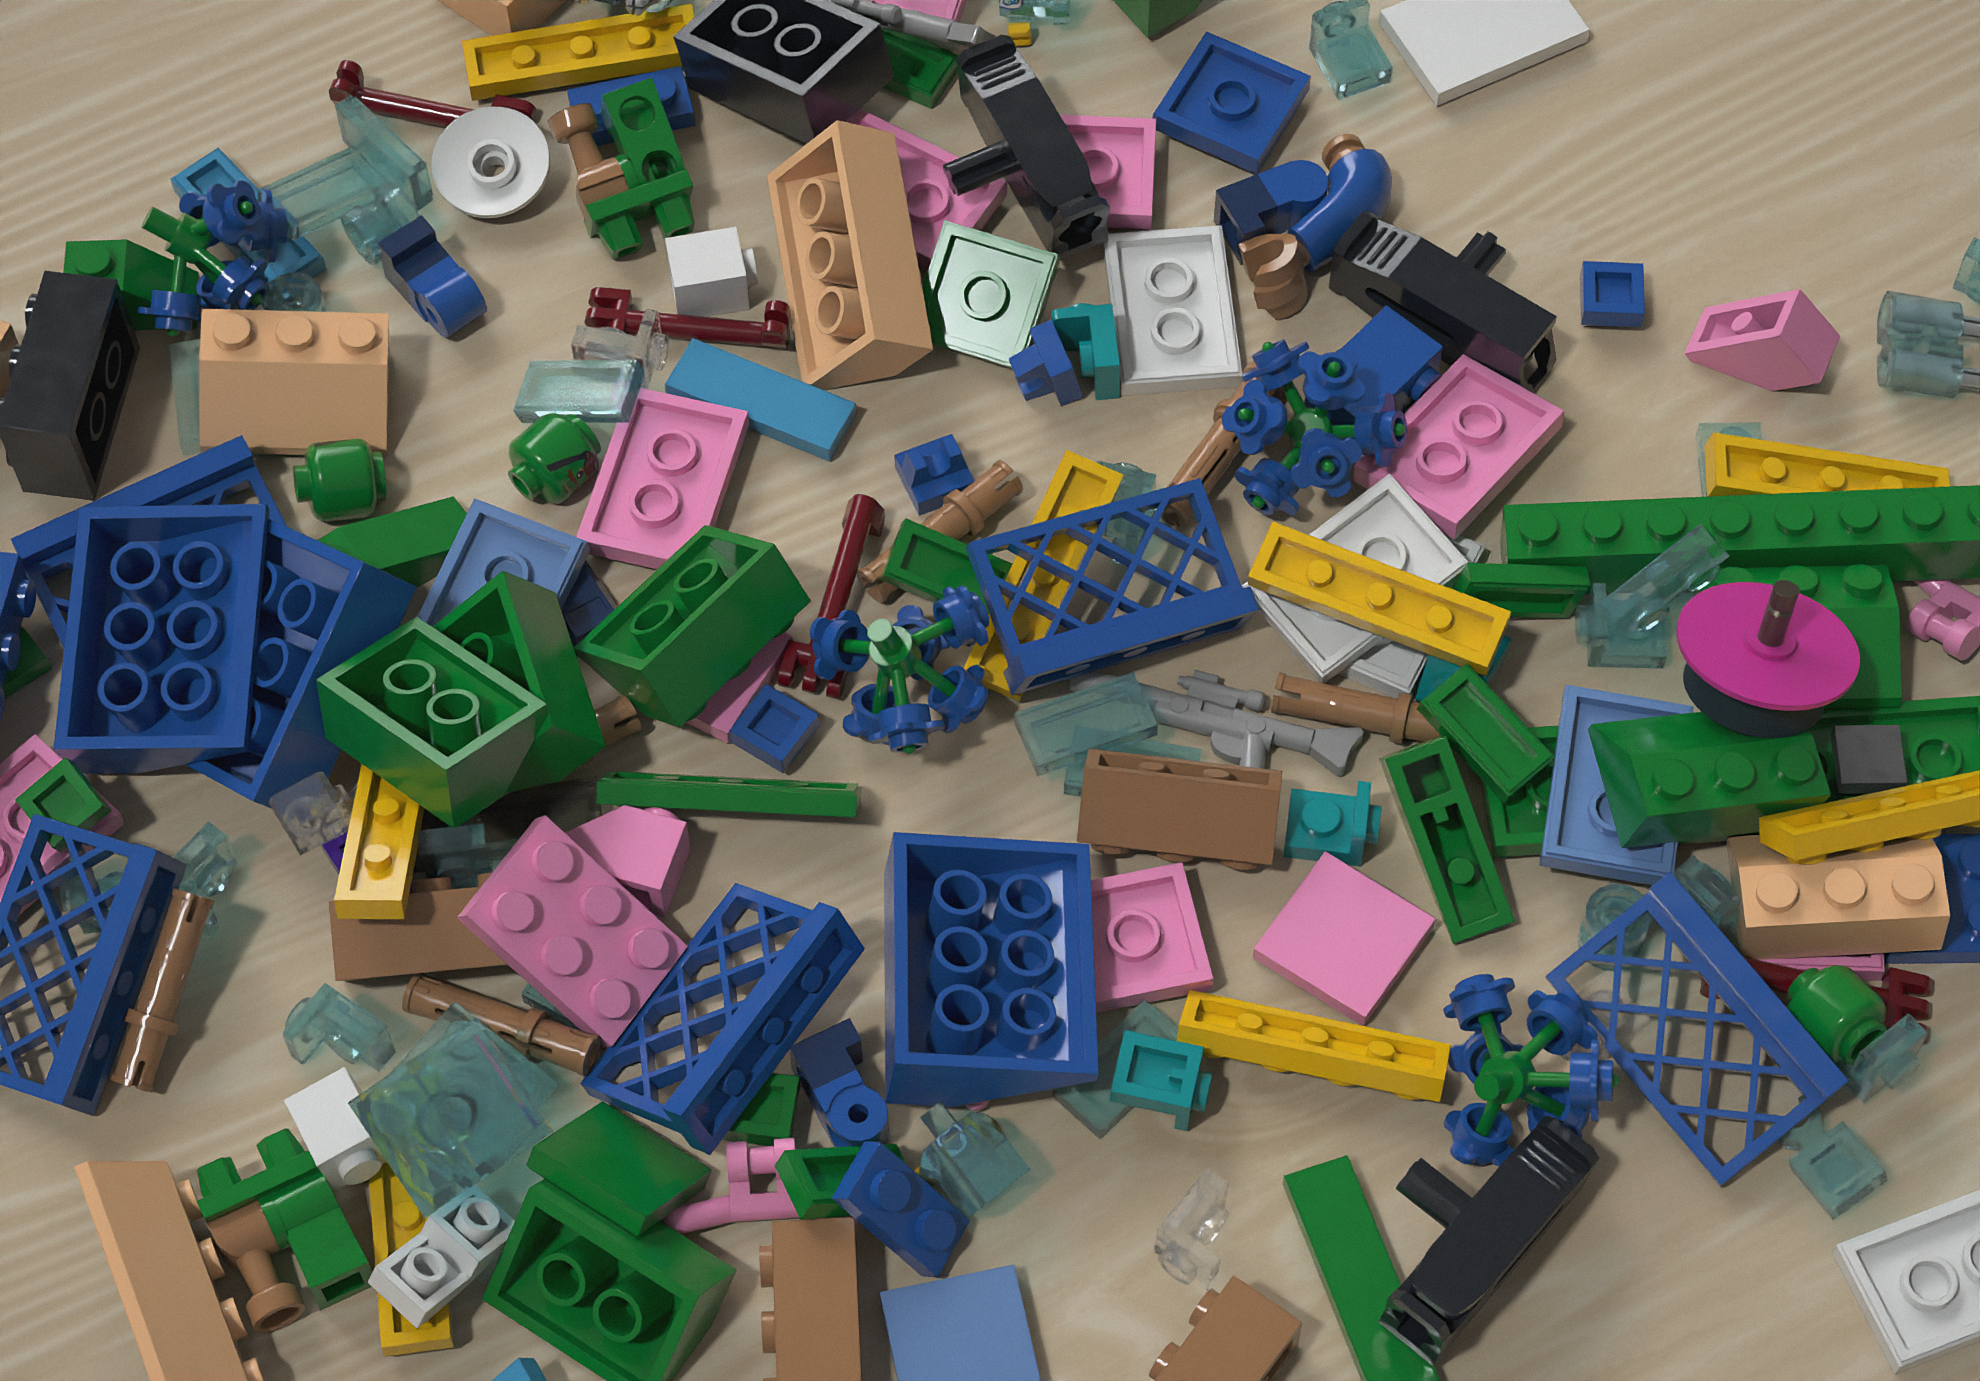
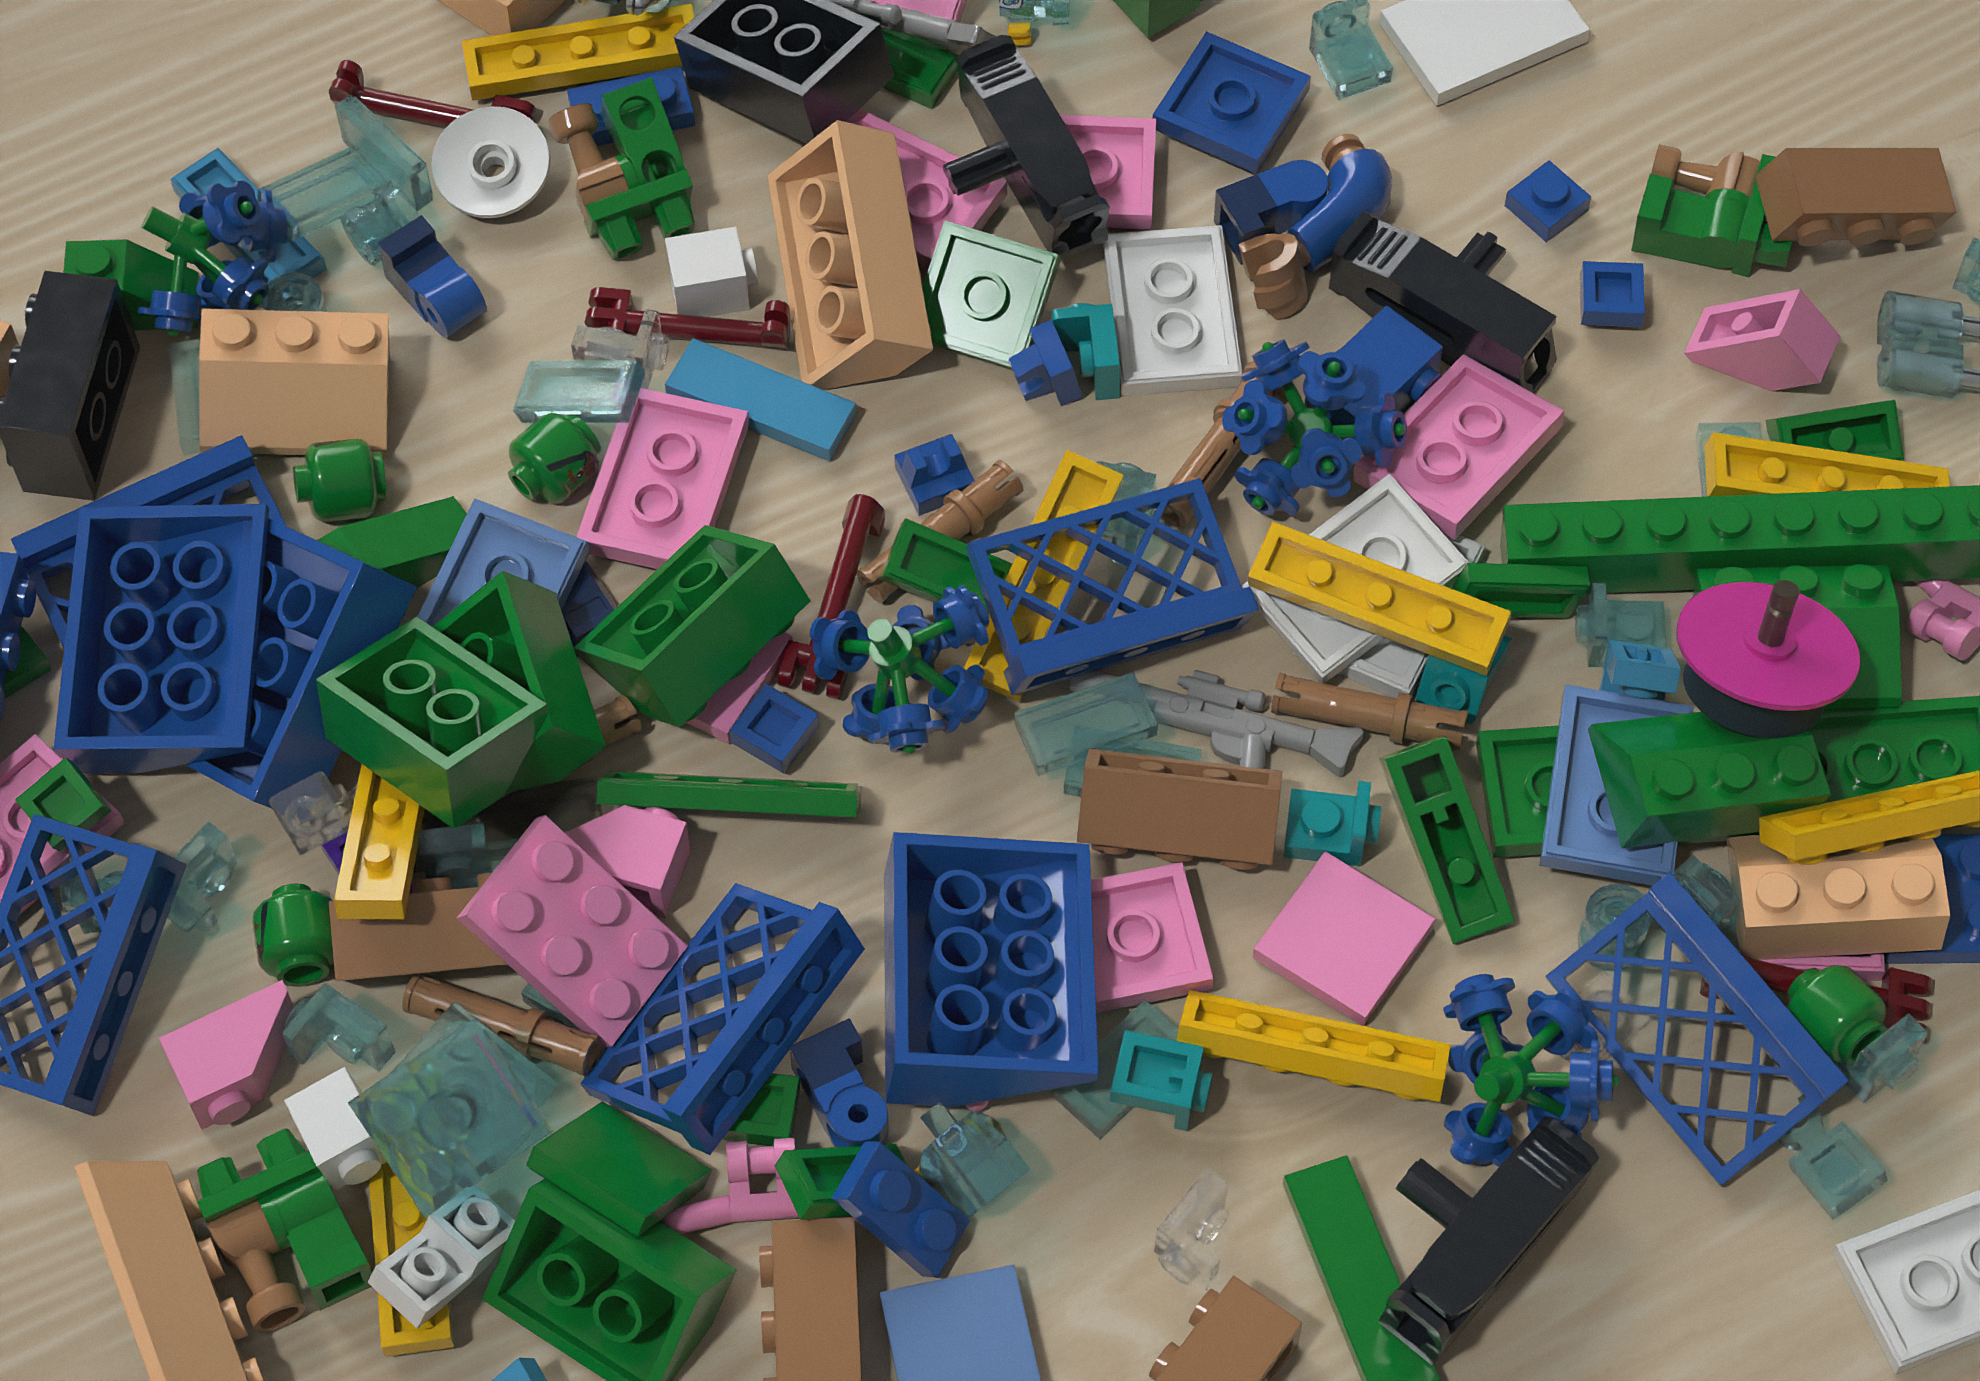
(162, 991): medium nougat pin -> none
(230, 1055): none -> bright pink slope
(294, 935): none -> green head
(1485, 733): green tile -> none
(1547, 201): none -> blue plate
(1640, 670): none -> dark azure bracket
(1683, 566): clear light blue plate -> none
(1709, 230): none -> green hips
(1855, 195): none -> medium nougat brick
(1855, 429): none -> green slope
(1868, 758): flat silver tile -> none

